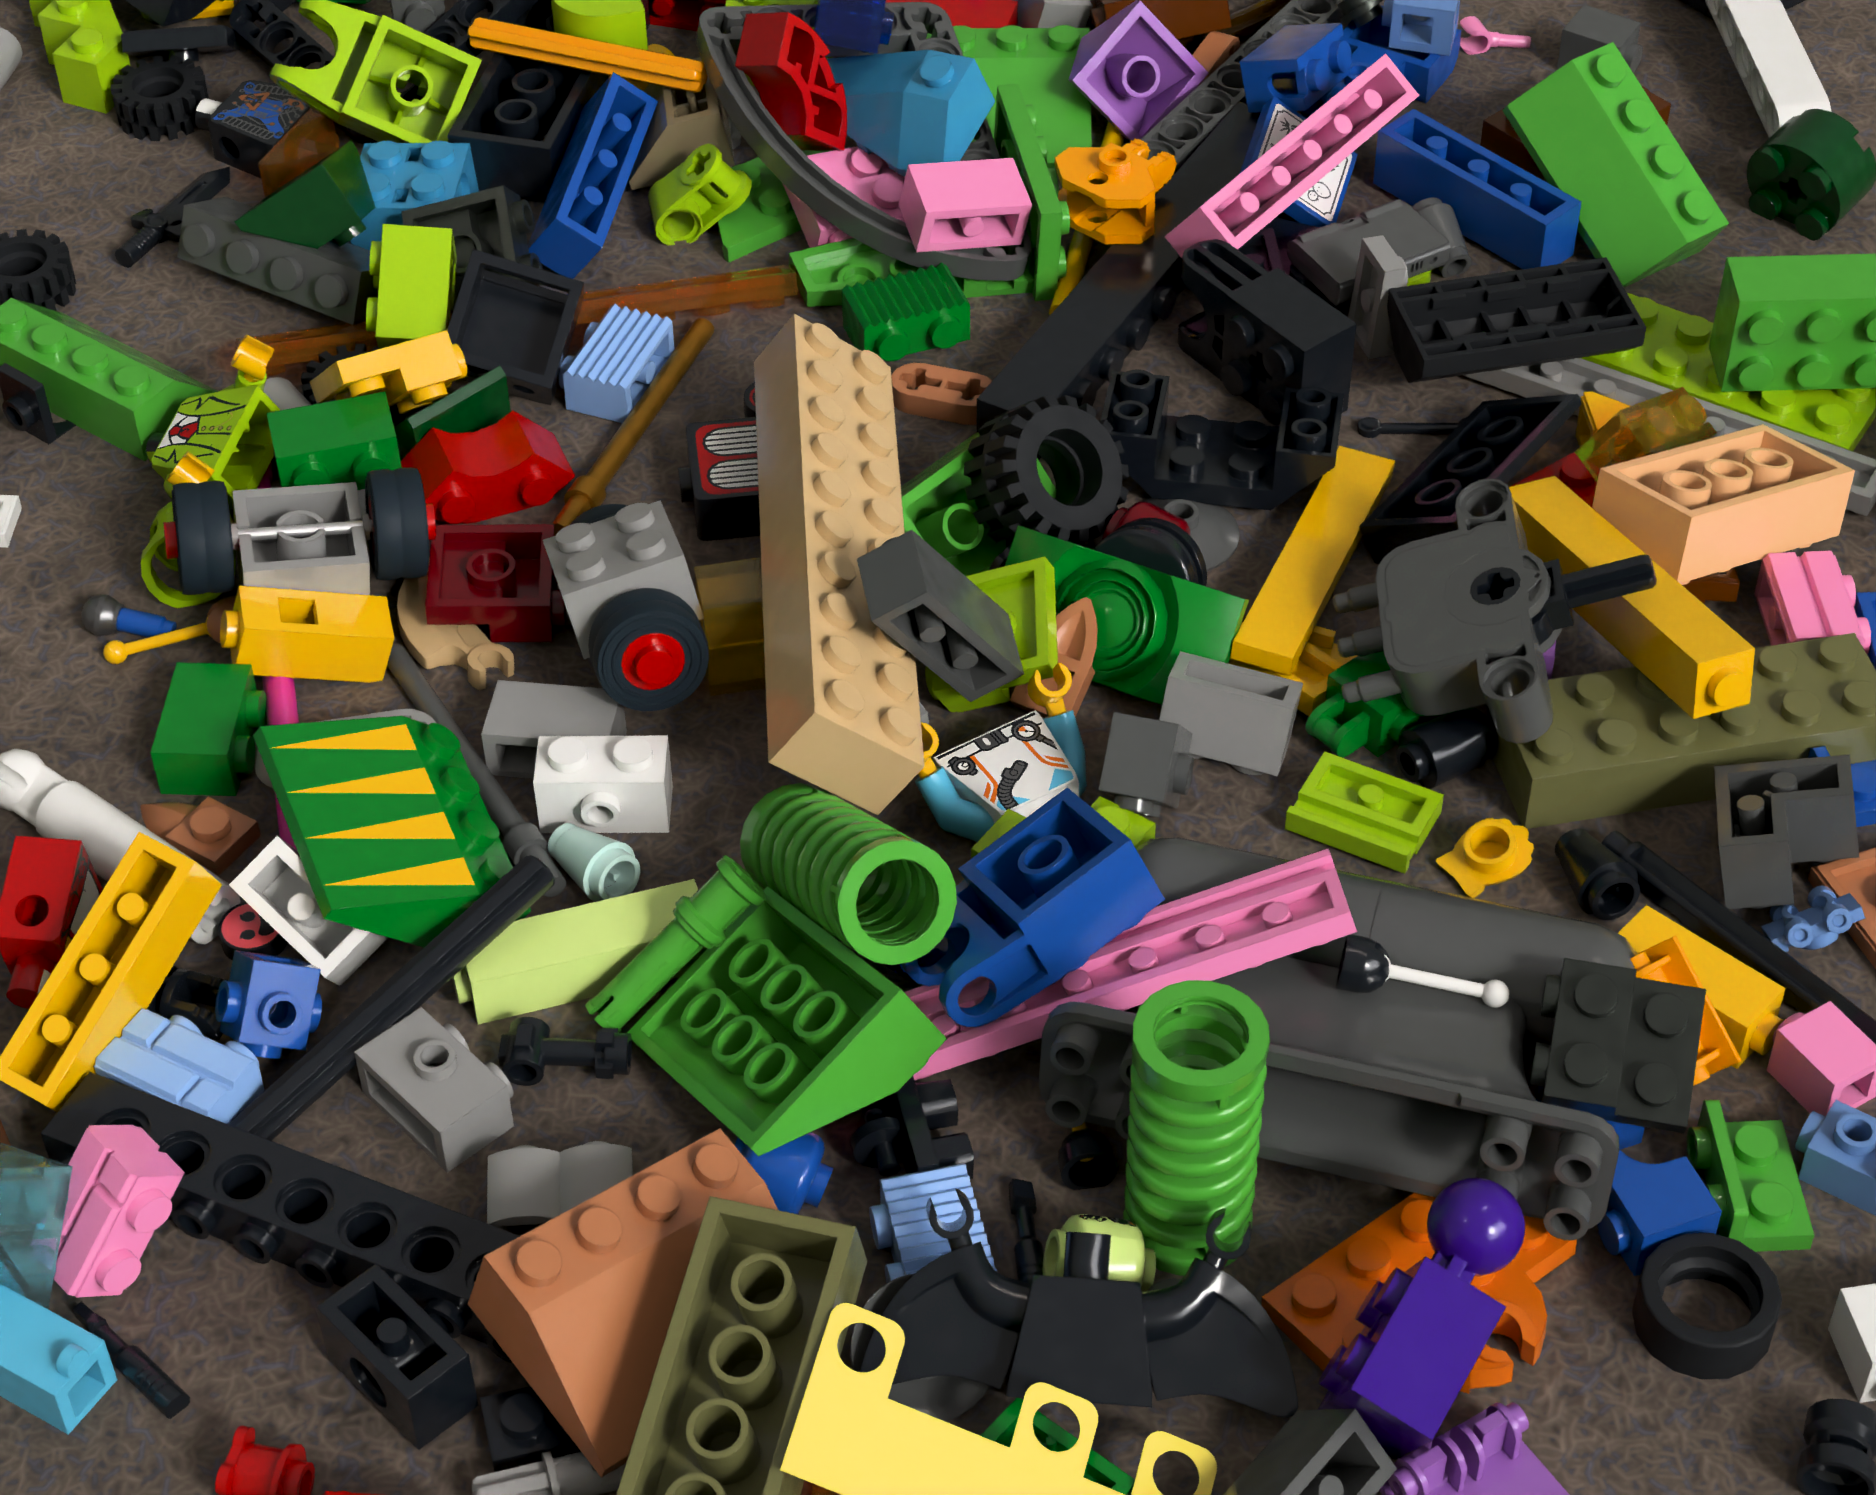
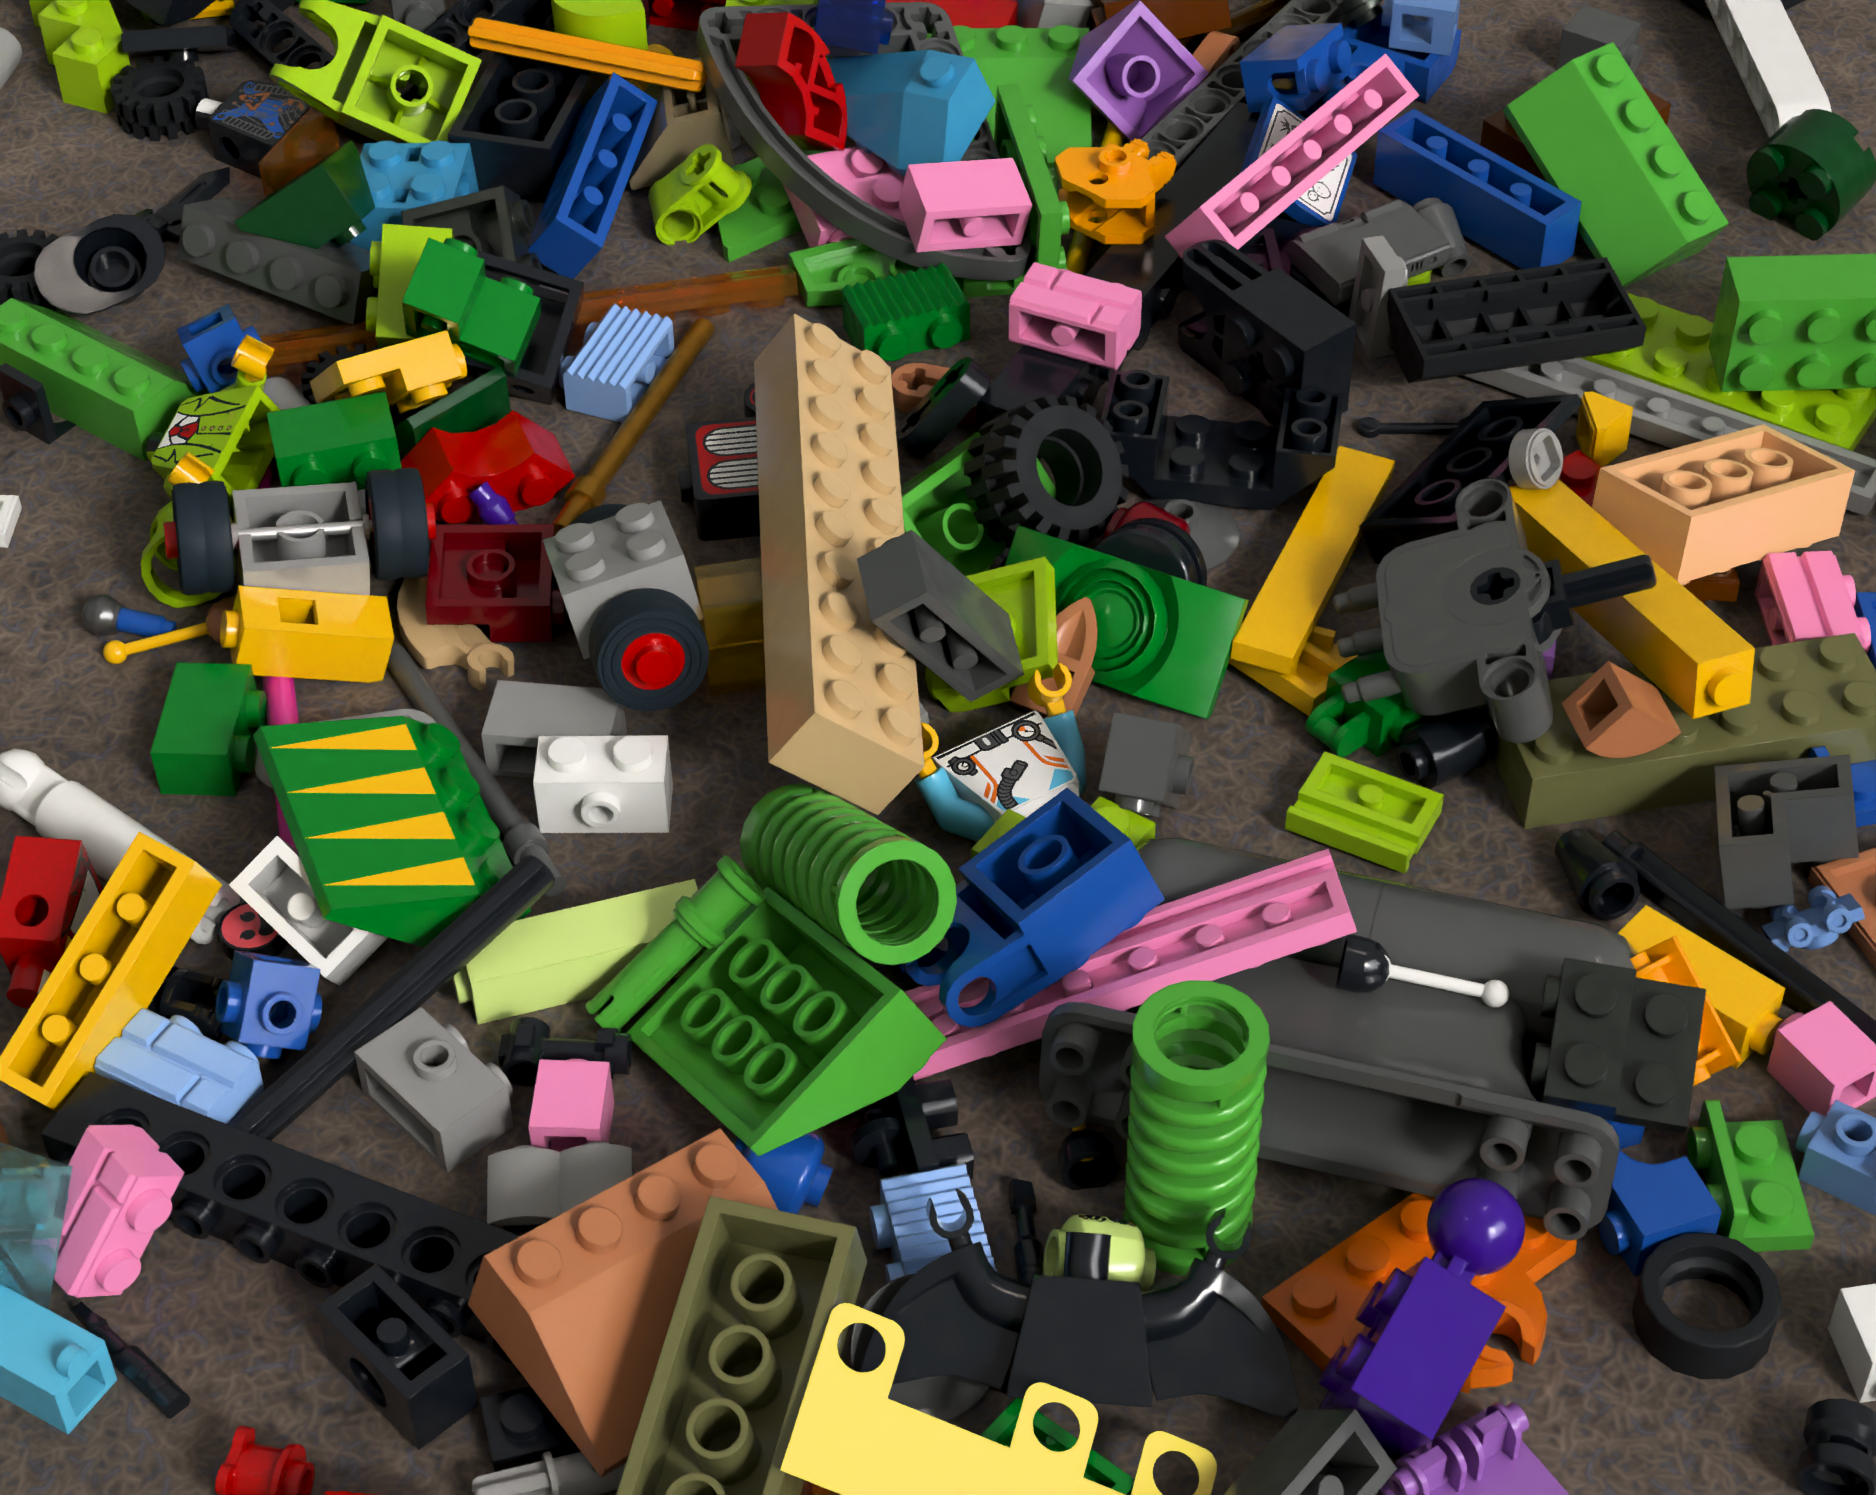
(100, 265): none -> black piece
(206, 832): nougat plate -> none
(210, 348): none -> blue brick
(481, 315): none -> green brick
(491, 506): none -> dark purple piece
(571, 1104): none -> bright pink brick
(595, 861): light aqua cone -> none
(943, 407): none -> black beam
(1075, 316): none -> bright pink brick
(1232, 712): light grey brick -> none
(1482, 39): bright pink hand -> none
(1488, 855): yellow animal -> none
(1535, 458): none -> light grey tile
(1620, 714): none -> nougat brick
(1648, 428): clear yellow brick -> none

